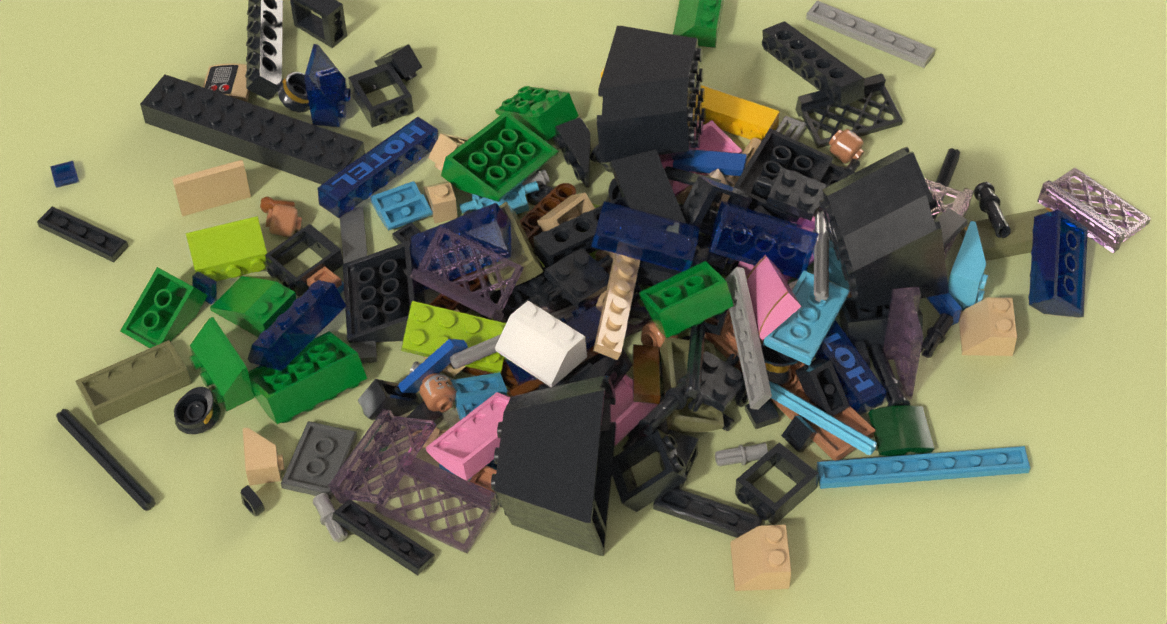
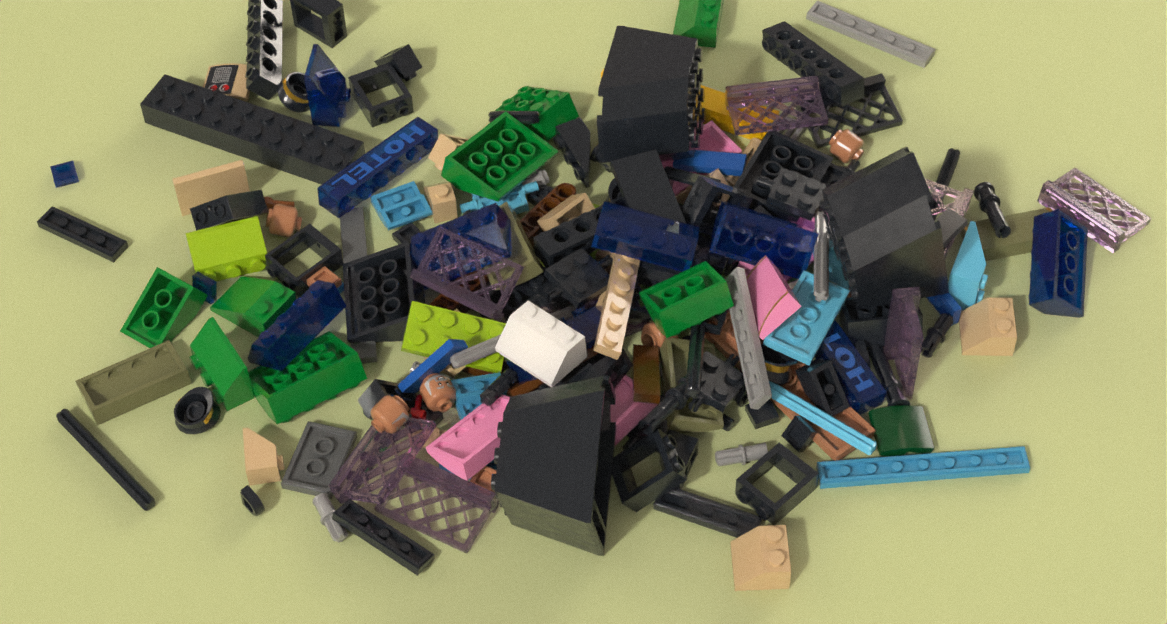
(229, 209): none -> black window
(389, 414): none -> nougat head
(417, 412): none -> red hand
(498, 387): none -> black axle
(524, 117): none -> black axle
(775, 94): none -> fence

